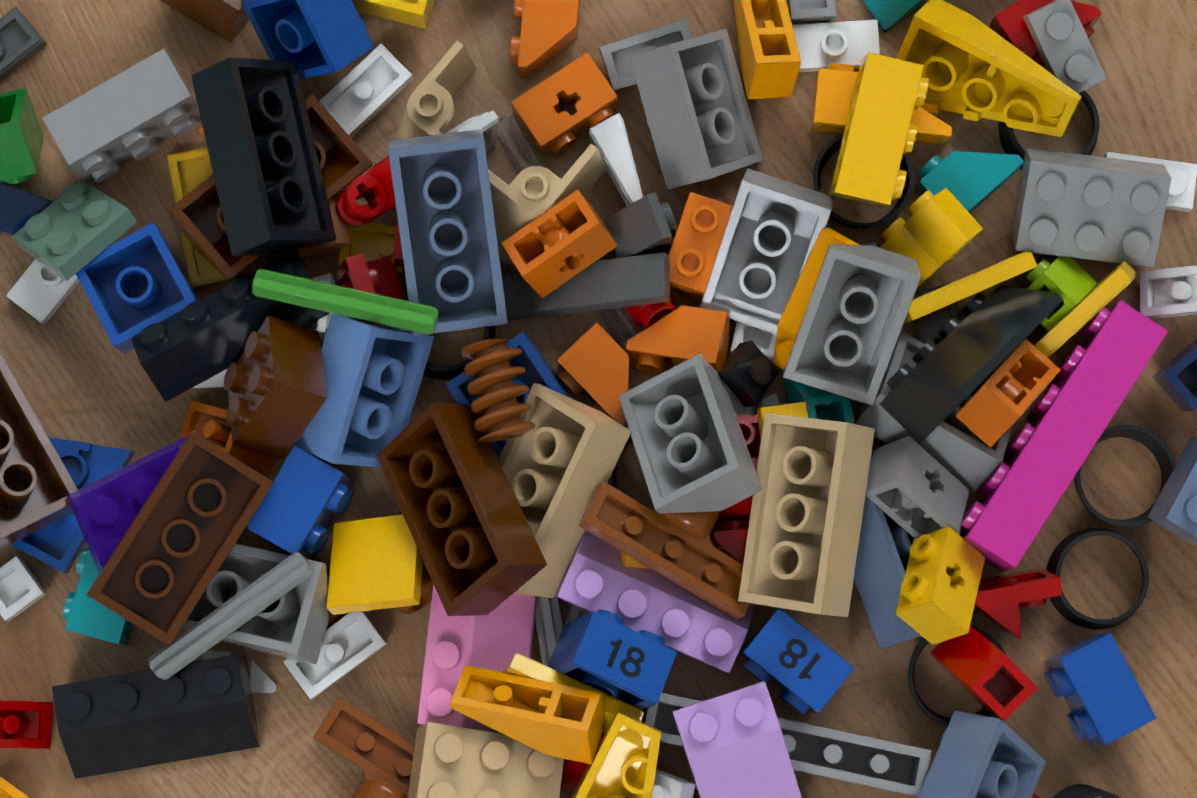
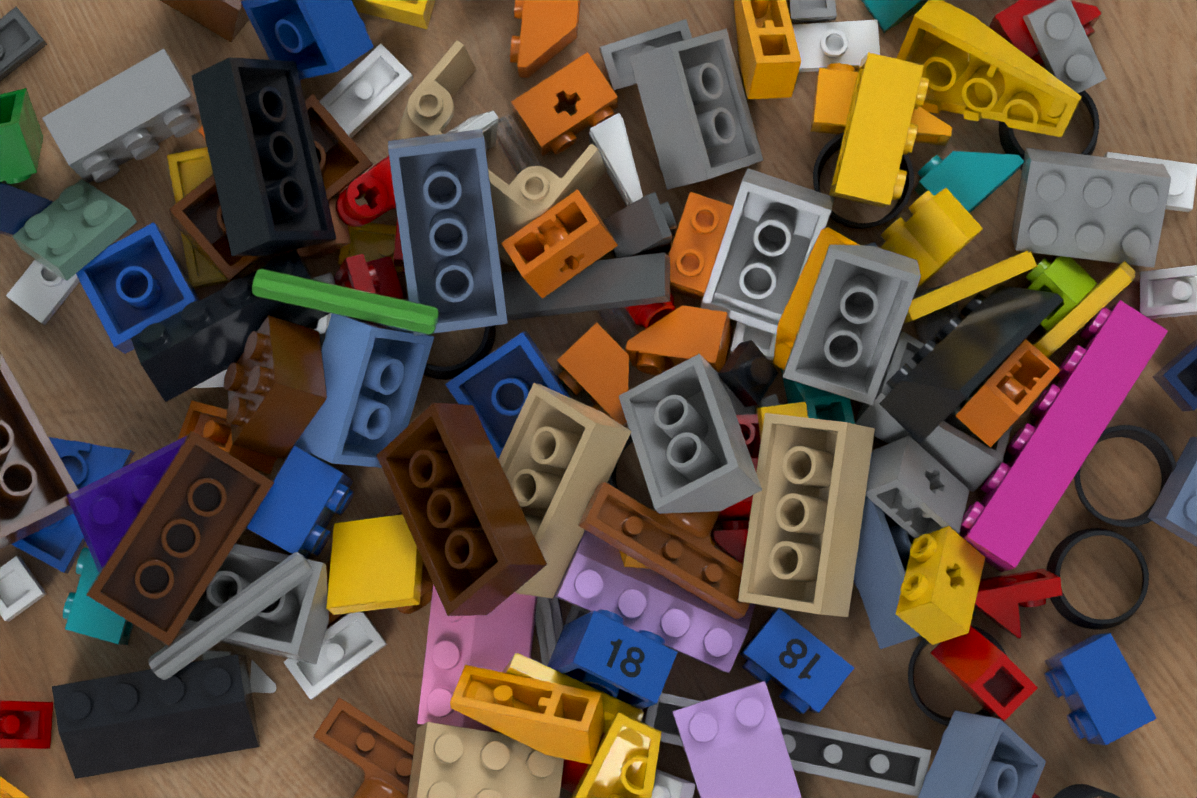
(496, 390): dark orange piece -> none

